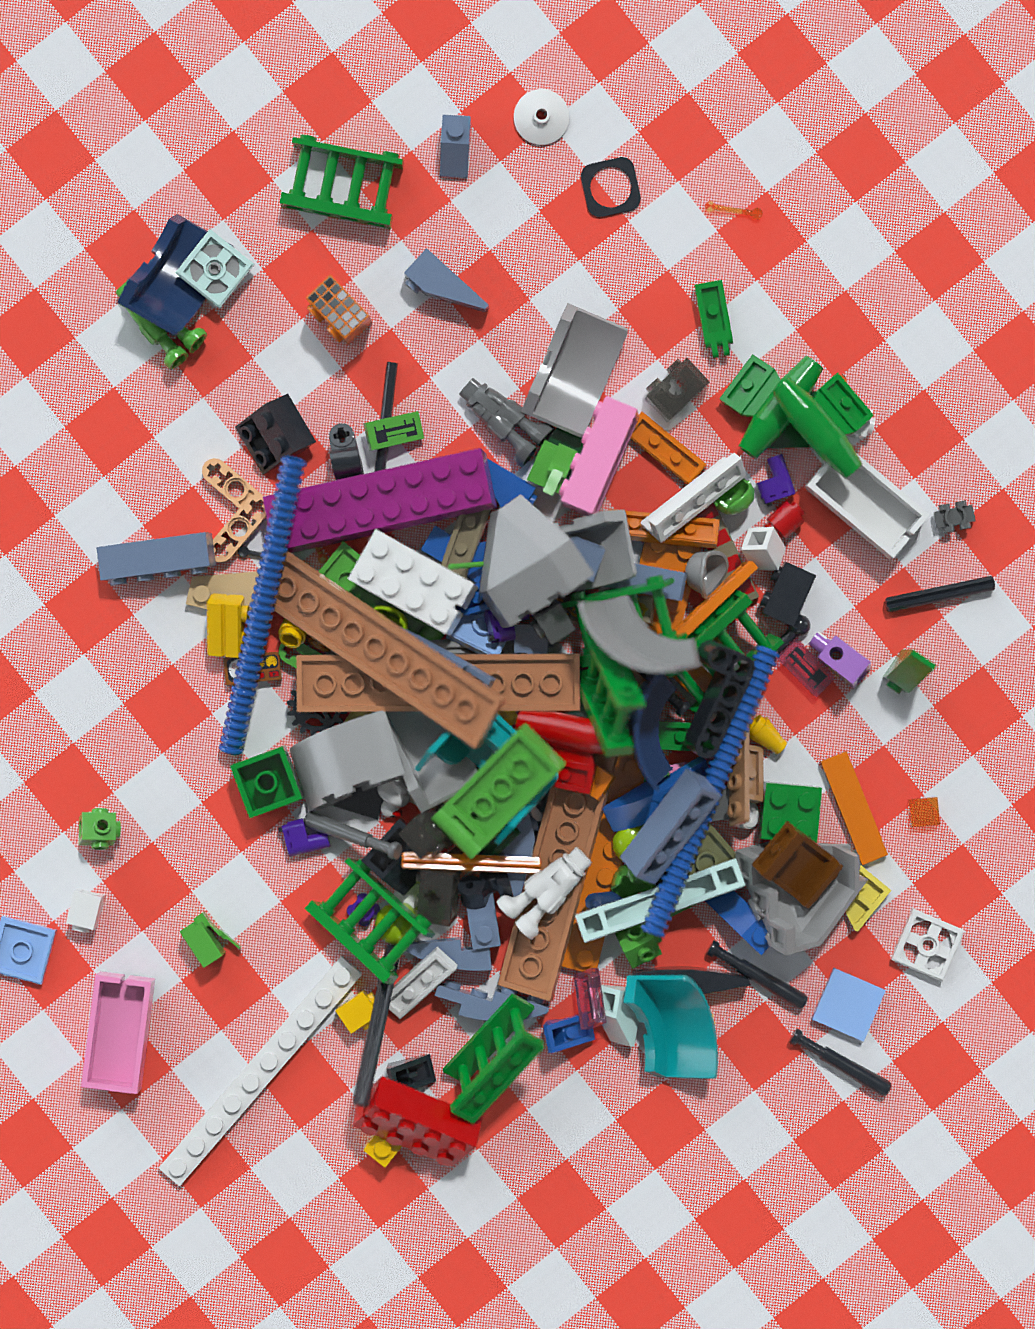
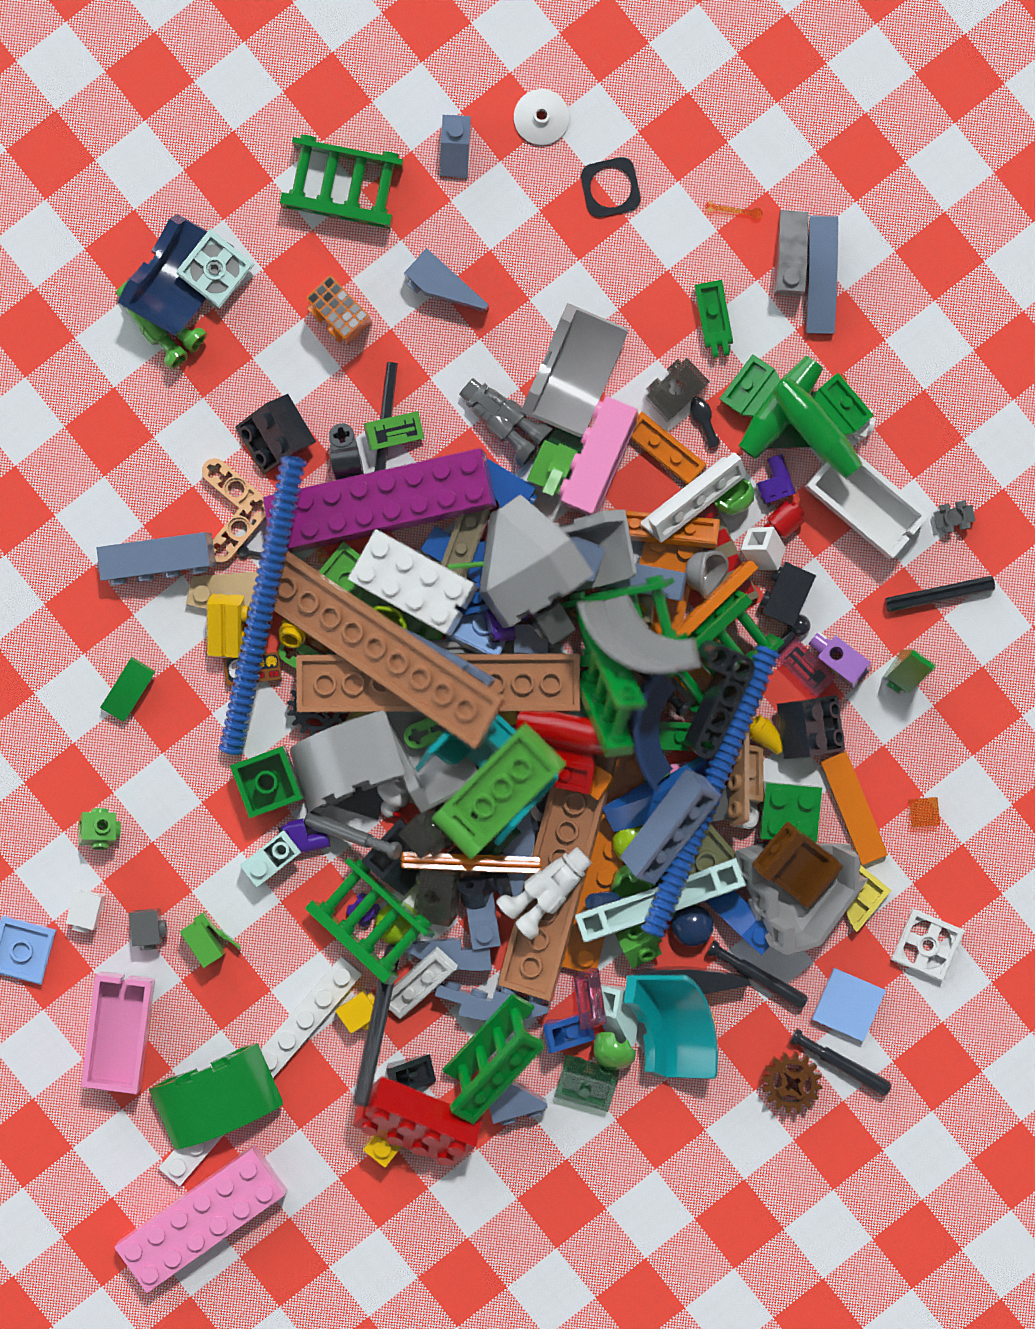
(127, 689): none -> green slope
(147, 928): none -> dark grey brick
(200, 1218): none -> bright pink brick
(216, 1099): none -> green panel
(270, 858): none -> light aqua slope
(426, 740): none -> bright green beam
(516, 1102): none -> sand blue slope
(586, 1083): none -> clear green bracket
(611, 1053): none -> bright green hair
(692, 926): none -> dark blue hair
(702, 415): none -> black piece
(791, 253): none -> flat silver slope
(801, 1074): none -> reddish brown gear
(810, 727): none -> black slope
(822, 274): none -> sand blue slope

